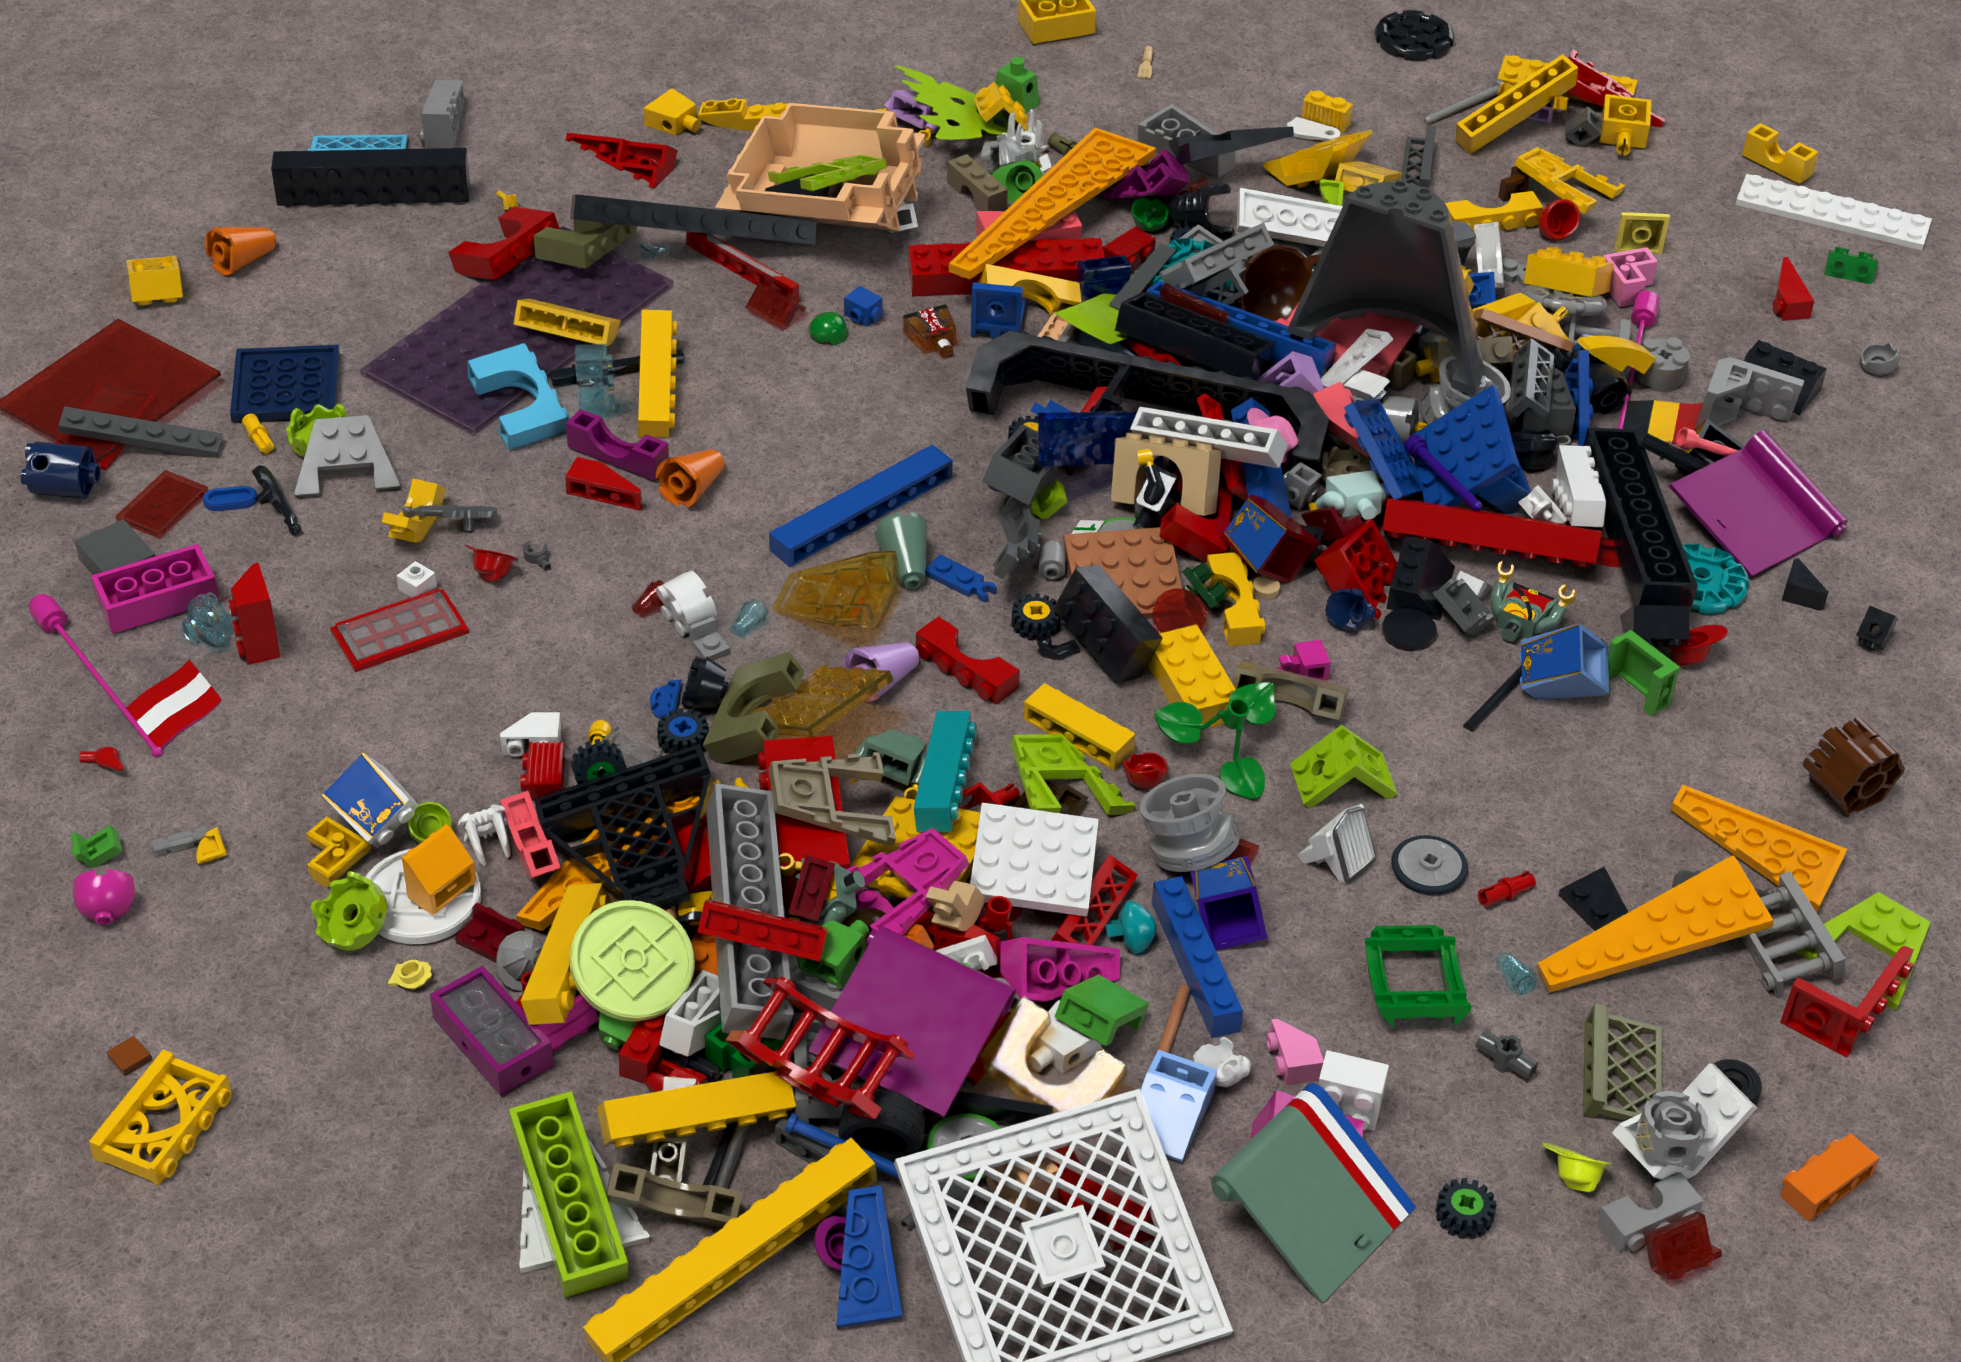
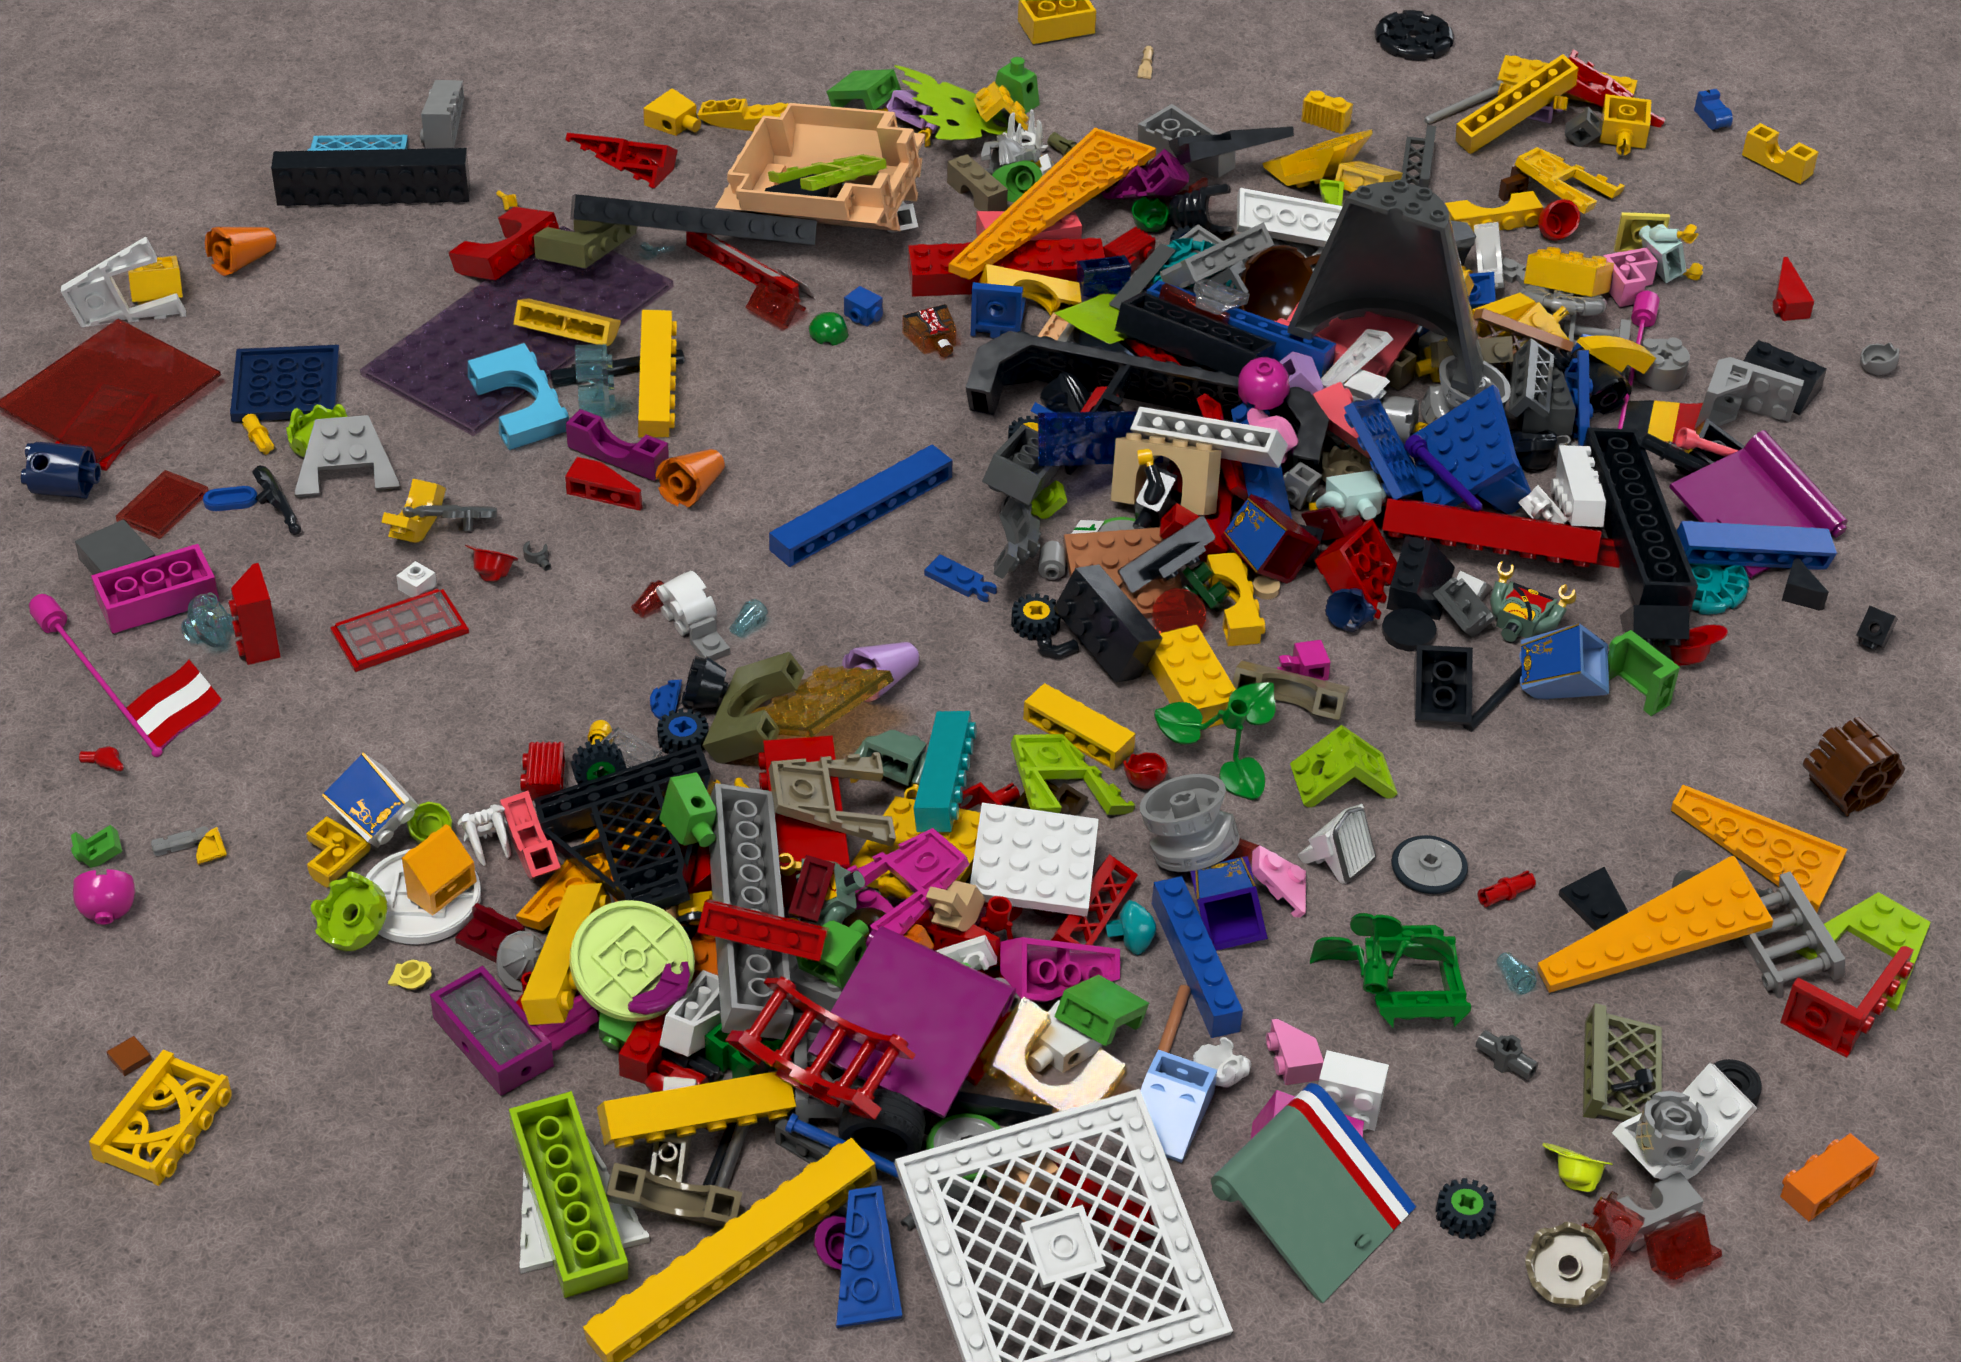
(98, 300): none -> white wing
(140, 432): dark grey plate -> none
(531, 728): white slope -> none
(666, 993): none -> magenta piece
(689, 810): none -> bright green torso
(803, 287): none -> white sticker
(843, 592): clear yellow wedge -> none
(870, 85): none -> bright green panel
(909, 540): sand green cone -> none
(990, 678): red arch -> none
(1065, 394): none -> black hair
(1168, 555): none -> bracket
(1218, 297): none -> clear slope
(1263, 383): none -> dark pink cylinder
(1281, 878): none -> bright pink wing
(1312, 130): white piece -> none
(1376, 971): none -> green plant
(1443, 684): none -> black slope
(1554, 1246): none -> plate
(1614, 1225): none -> clear red bracket
(1642, 1082): none -> black hand
(1669, 252): none -> light aqua torso
(1712, 110): none -> blue leg
(1756, 545): none -> brick
(1834, 211): white plate -> none
(1851, 266): green bracket -> none

